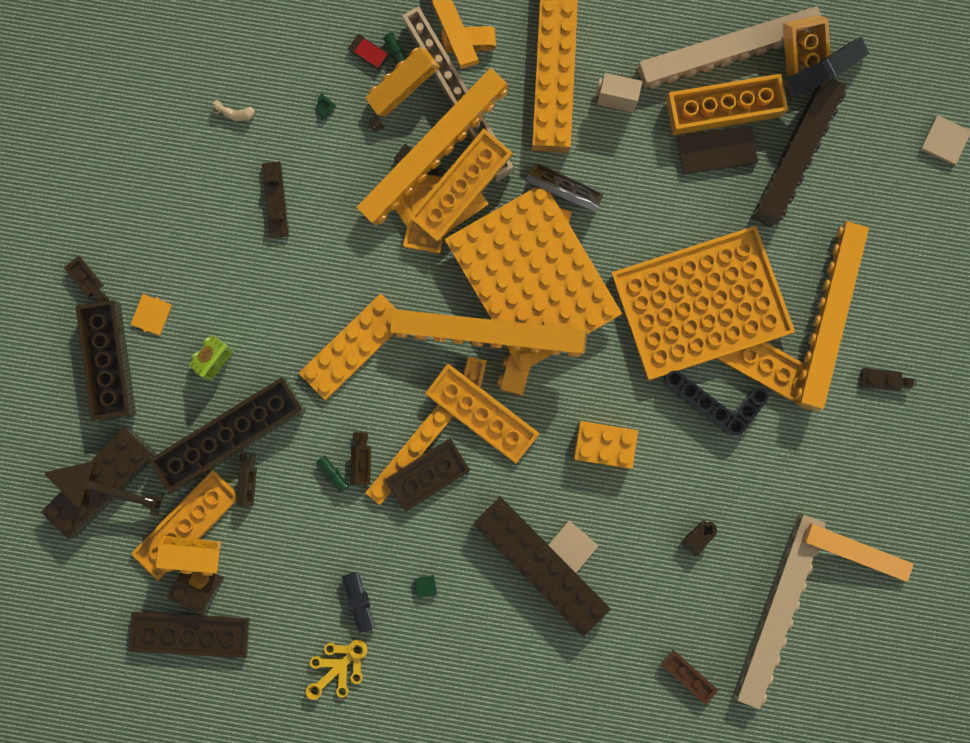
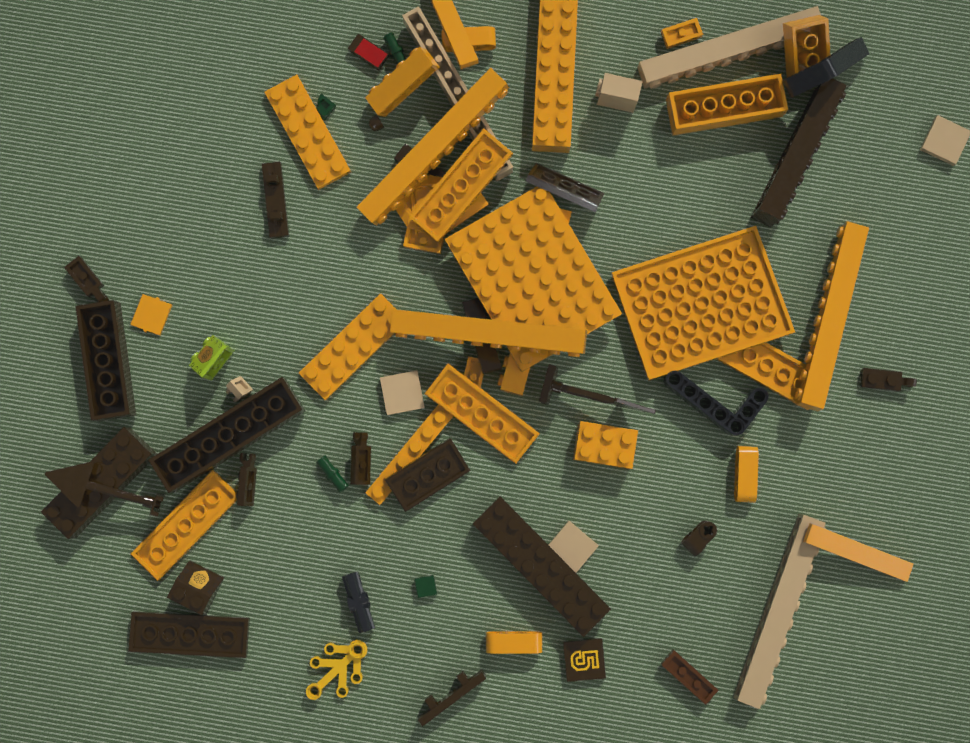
(188, 555): light orange brick -> none
(237, 115): tan arm -> none
(239, 388): none -> tan tile
(307, 132): none -> light orange plate
(402, 392): none -> tan tile
(436, 708): none -> dark brown hinge
(486, 355): none -> dark brown tile
(513, 642): none -> light orange beam
(551, 385): none -> dark brown piece
(584, 659): none -> dark brown tile
(681, 33): none -> light orange plate
(717, 150): dark brown tile -> none
(746, 474): none -> light orange beam

